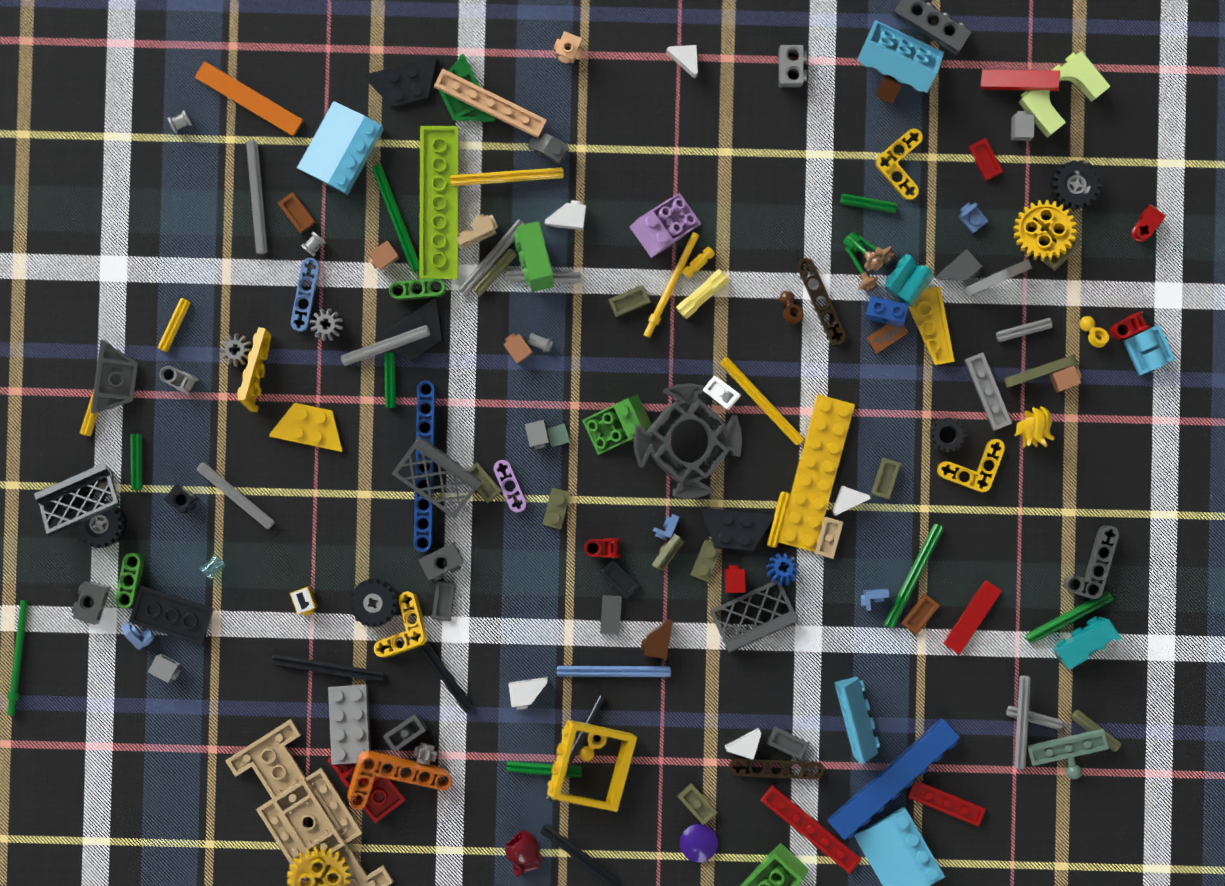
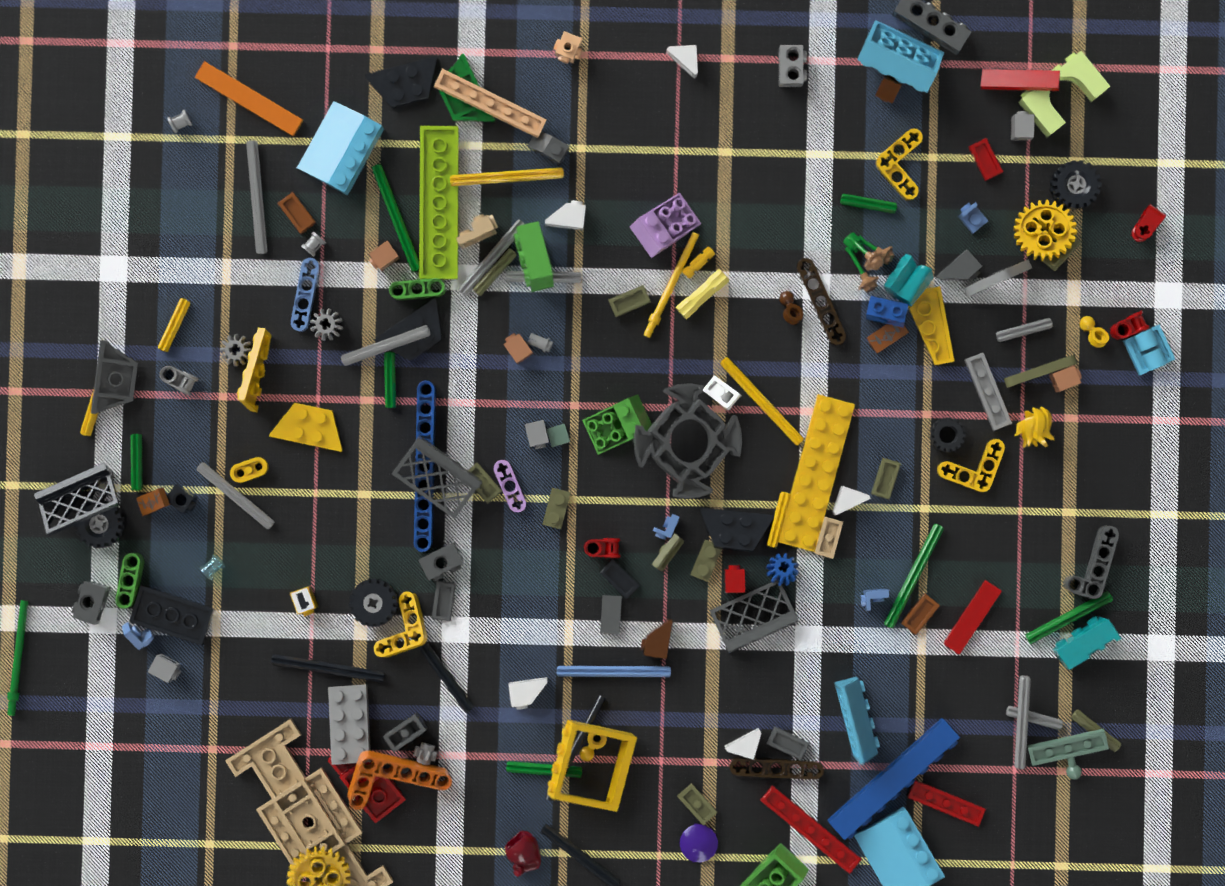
(153, 501): none -> dark orange tile
(249, 469): none -> yellow plate

